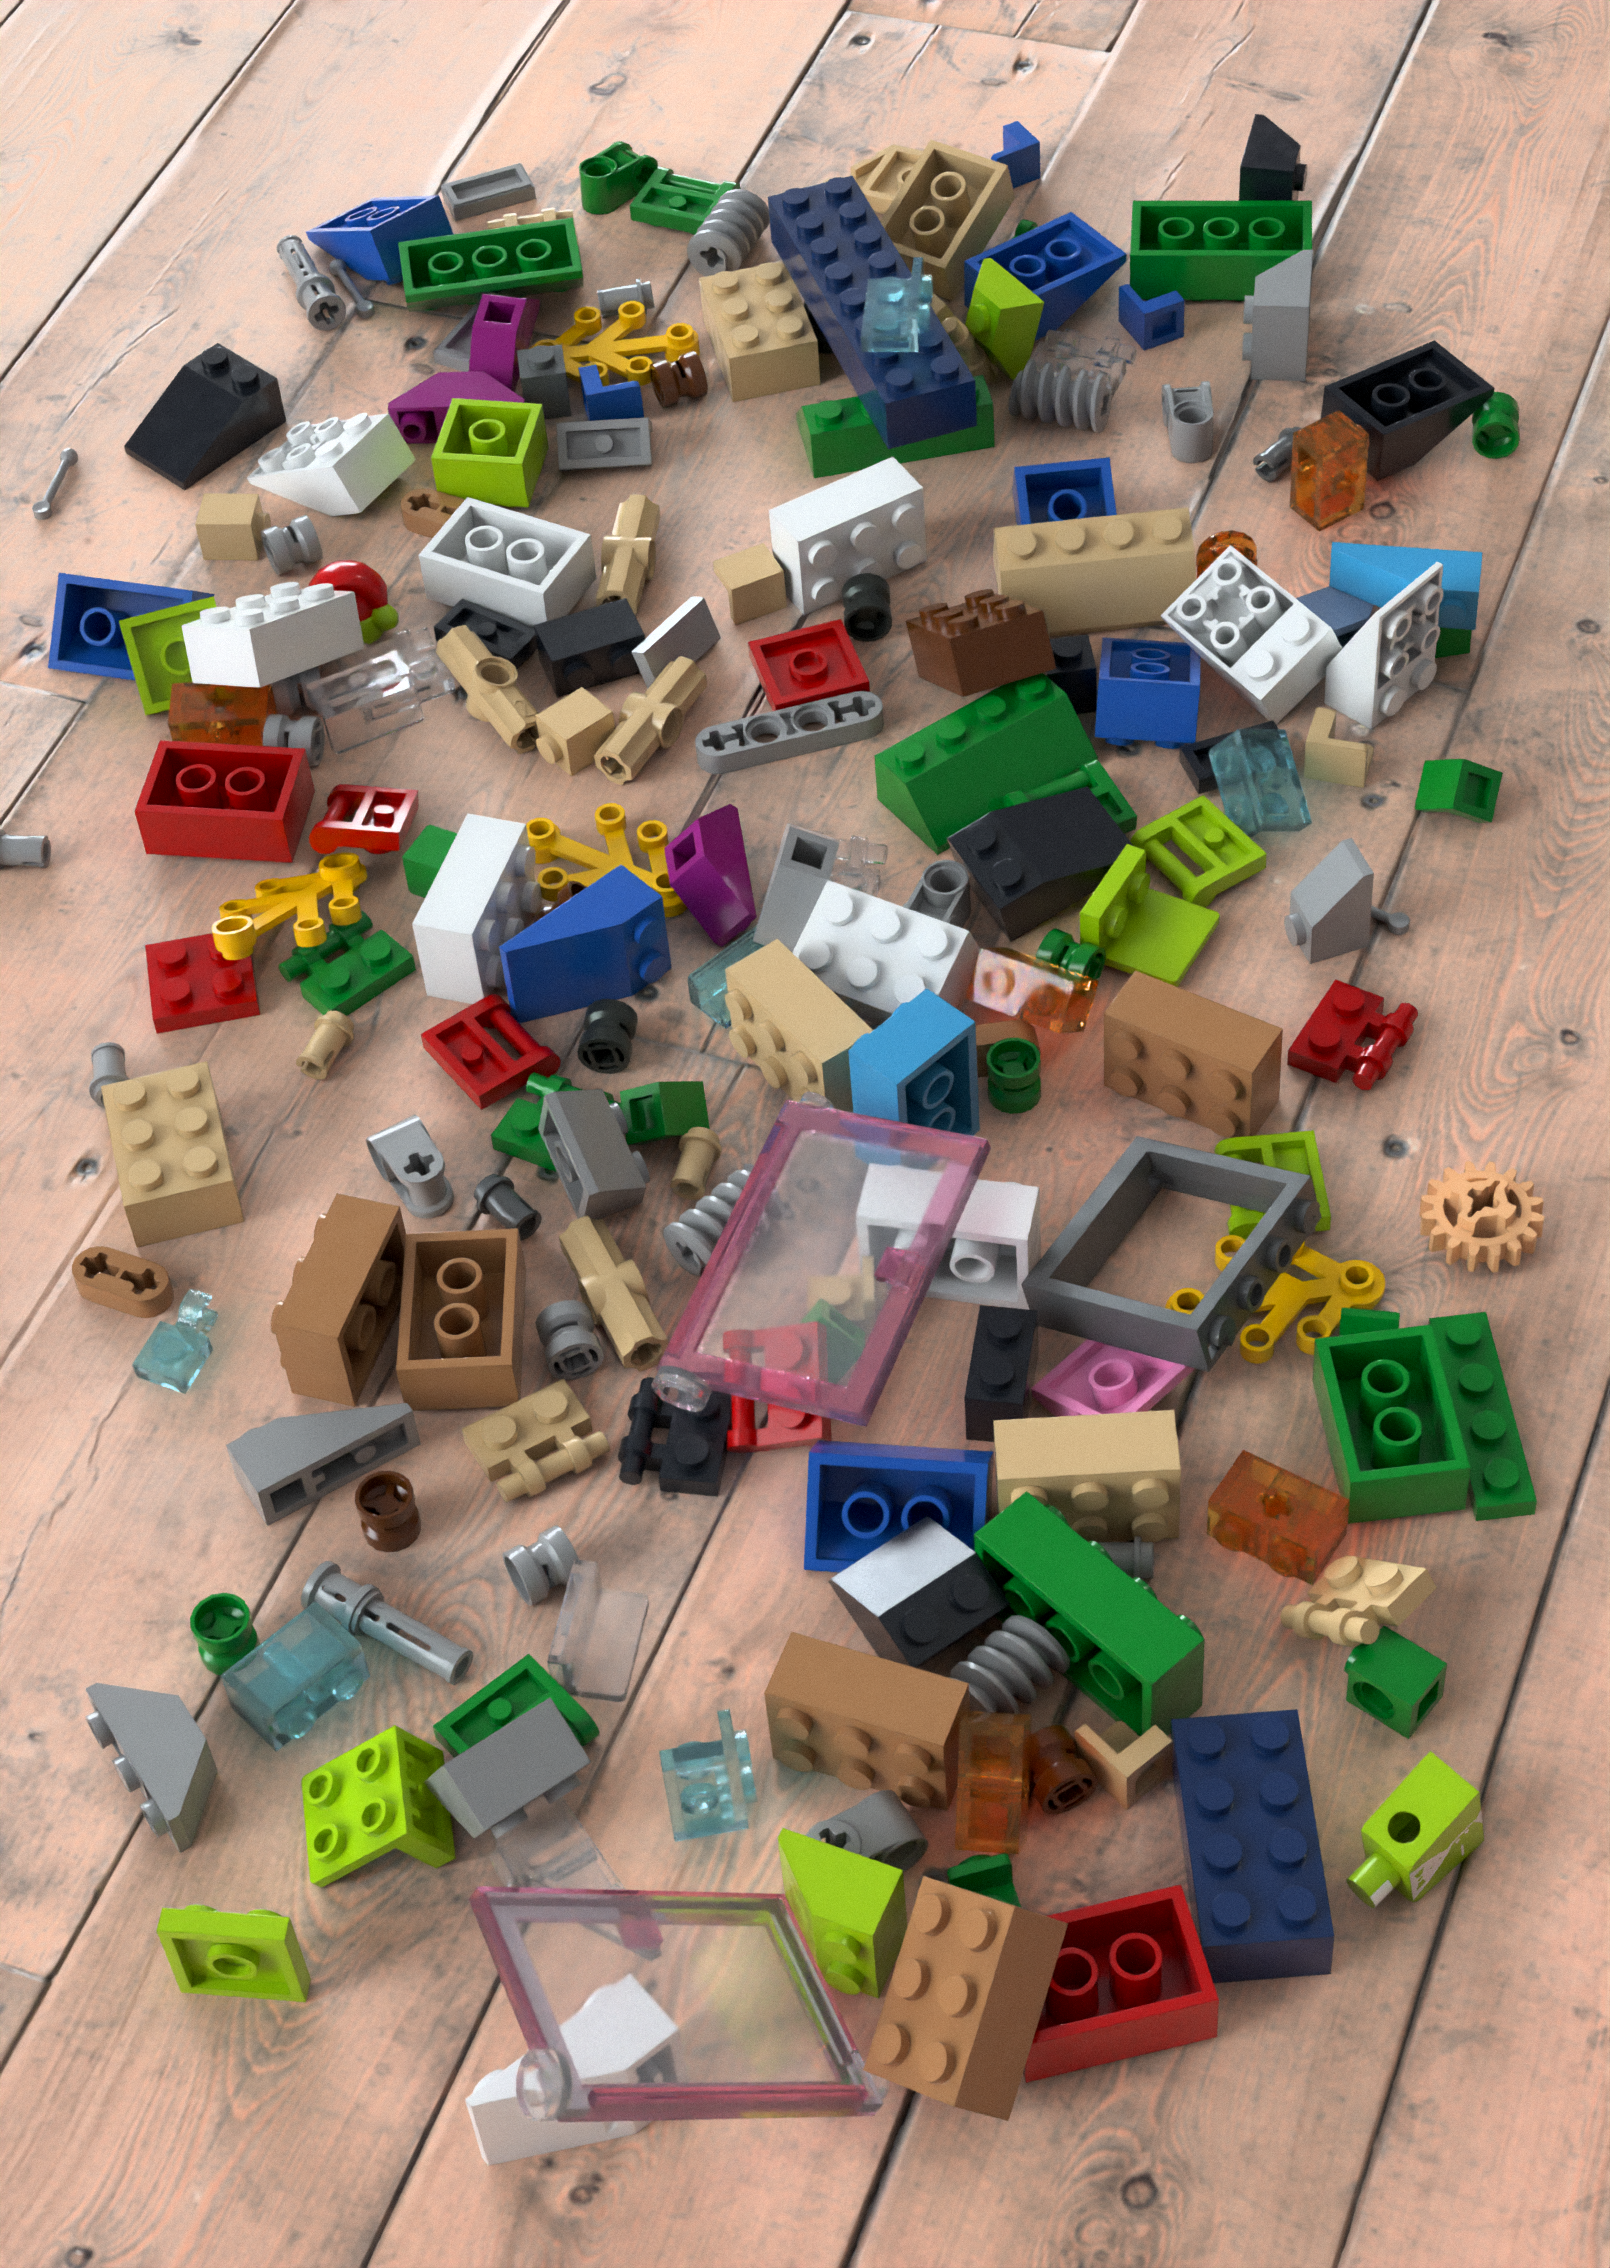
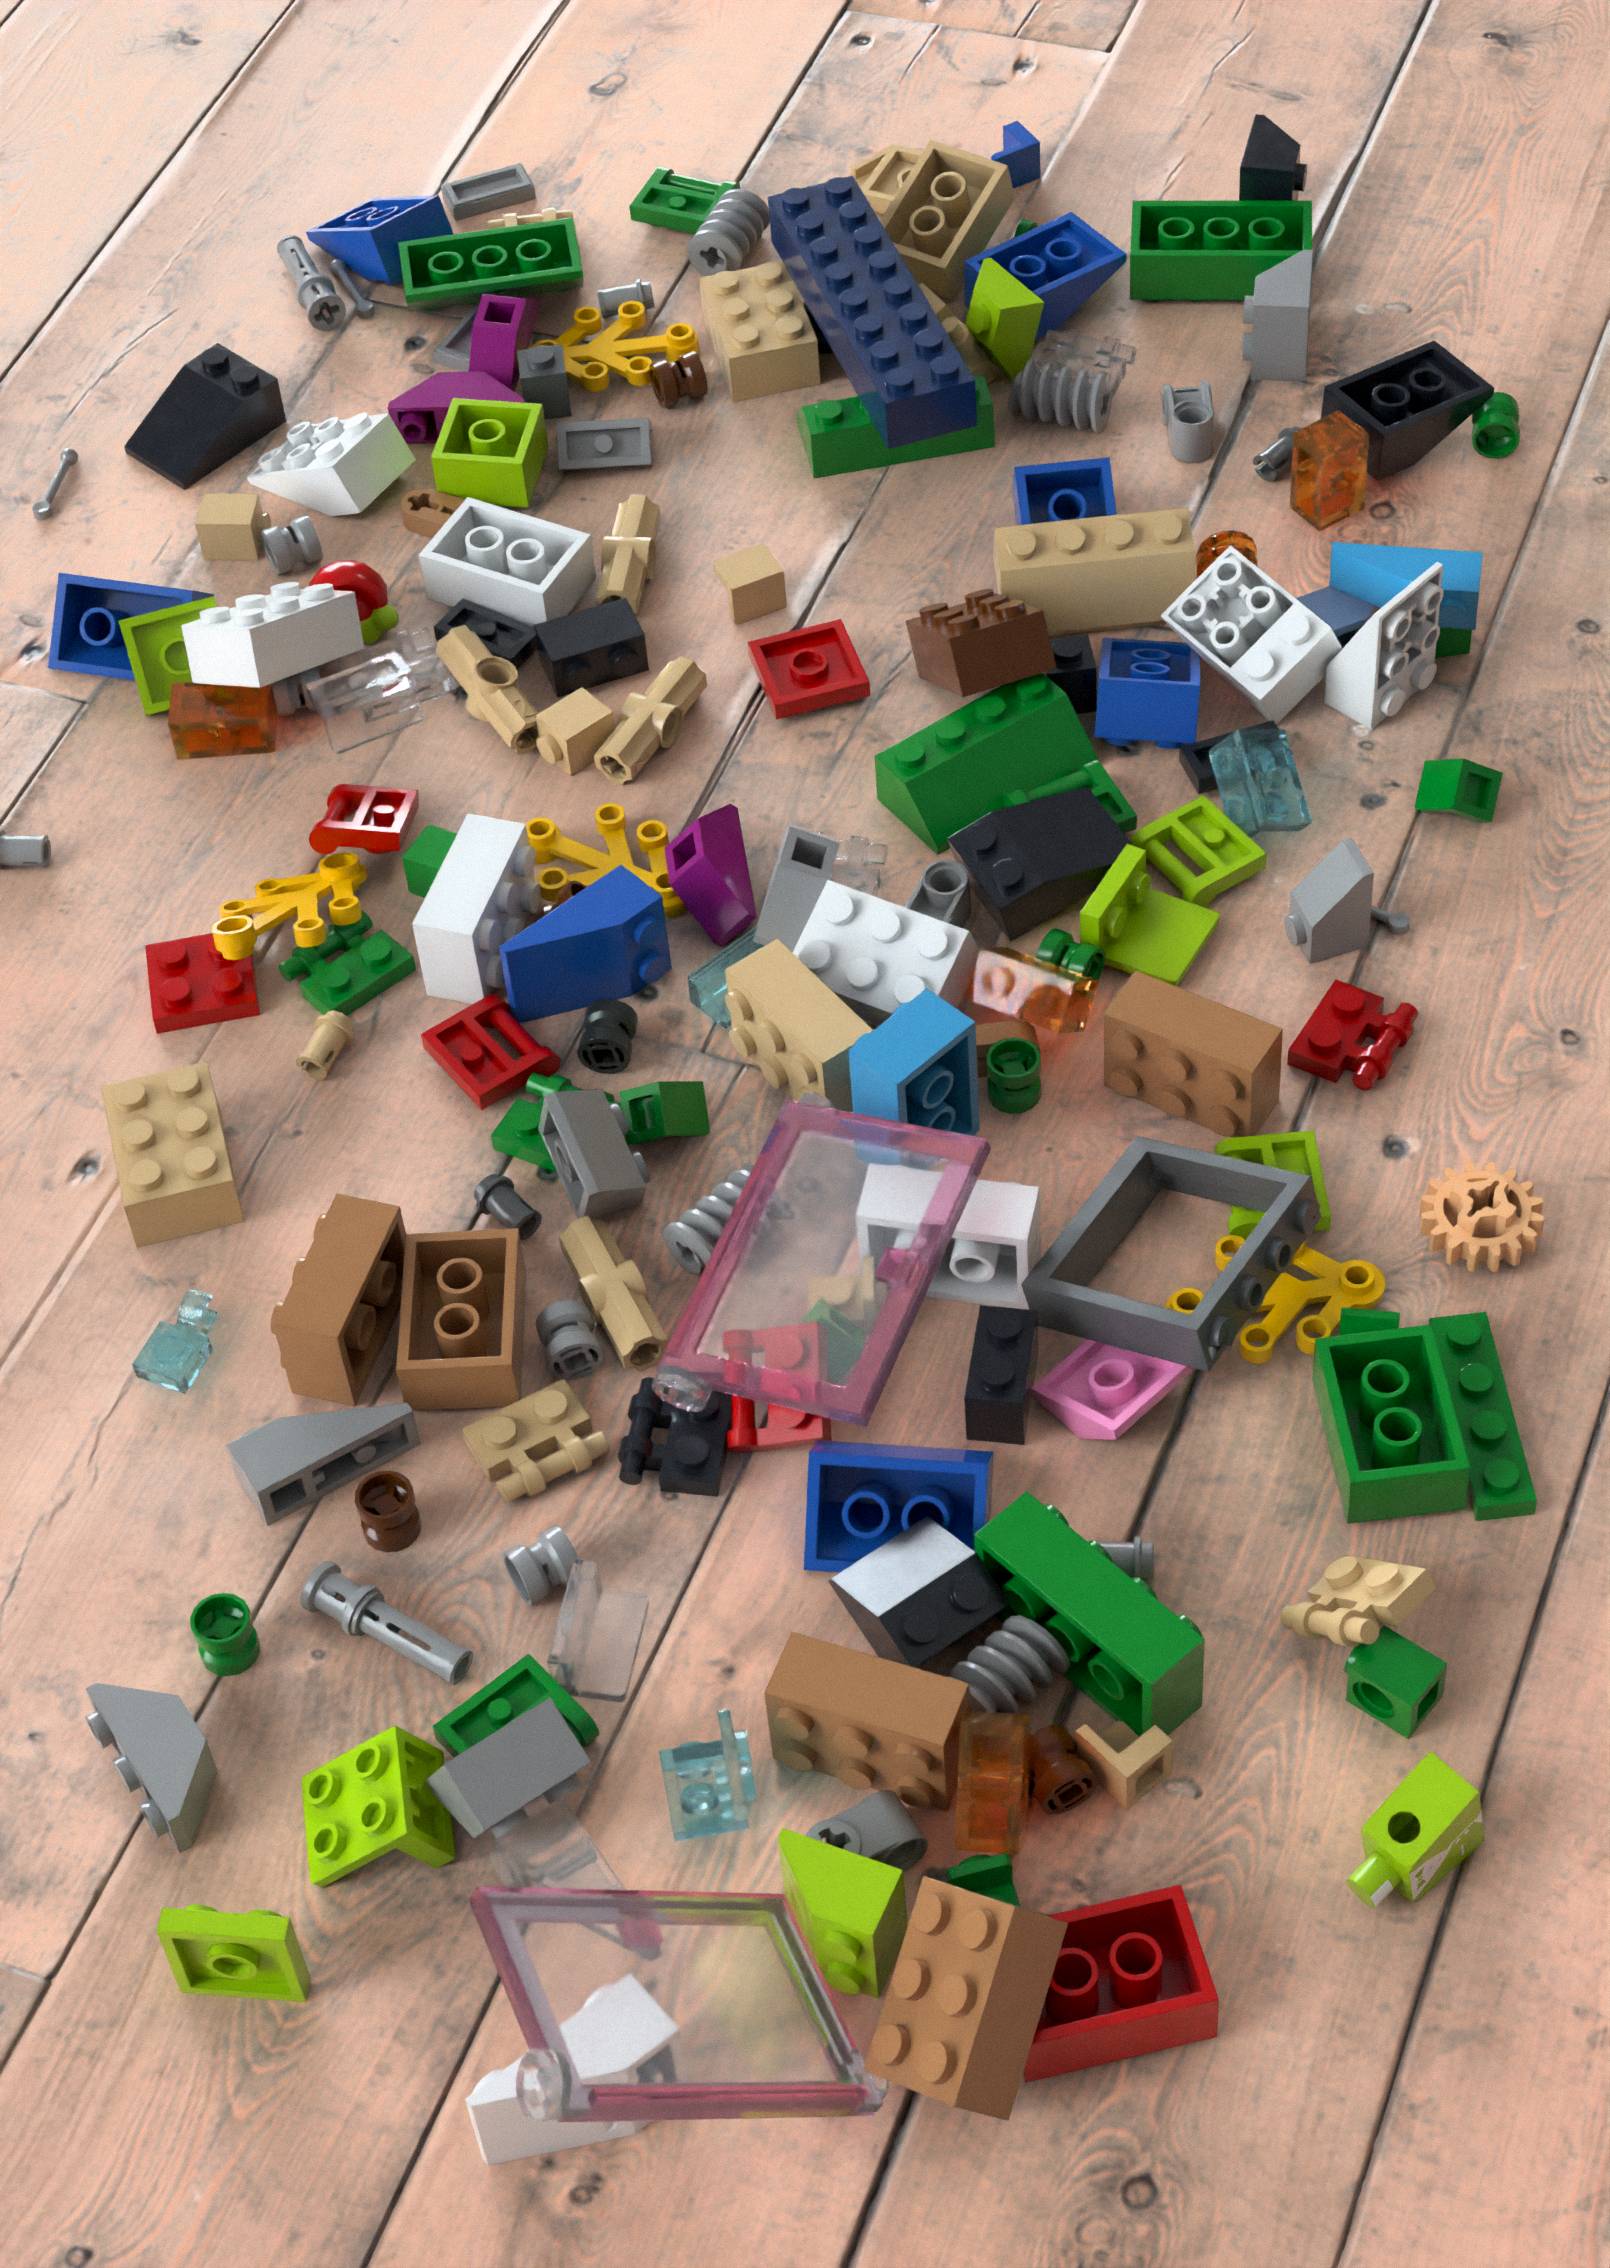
(108, 1068): light grey pin -> none
(119, 1288): medium nougat beam -> none
(225, 801): red brick -> none
(296, 1676): clear light blue brick -> none
(302, 733): light grey wheel -> none
(412, 1166): light grey piece -> none
(610, 401): blue panel -> none
(613, 177): green piece -> none
(685, 634): light grey tile -> none
(699, 1150): tan pin -> none
(791, 738): light grey beam -> none
(849, 529): white brick -> none
(867, 607): pearl dark grey wheel -> none
(897, 311): clear light blue bracket -> none
(1102, 1471): tan brick -> none
(1152, 320): blue panel -> none
(1251, 1846): dark blue brick -> none
(1277, 1517): clear orange brick -> none
(1333, 758): tan panel -> none

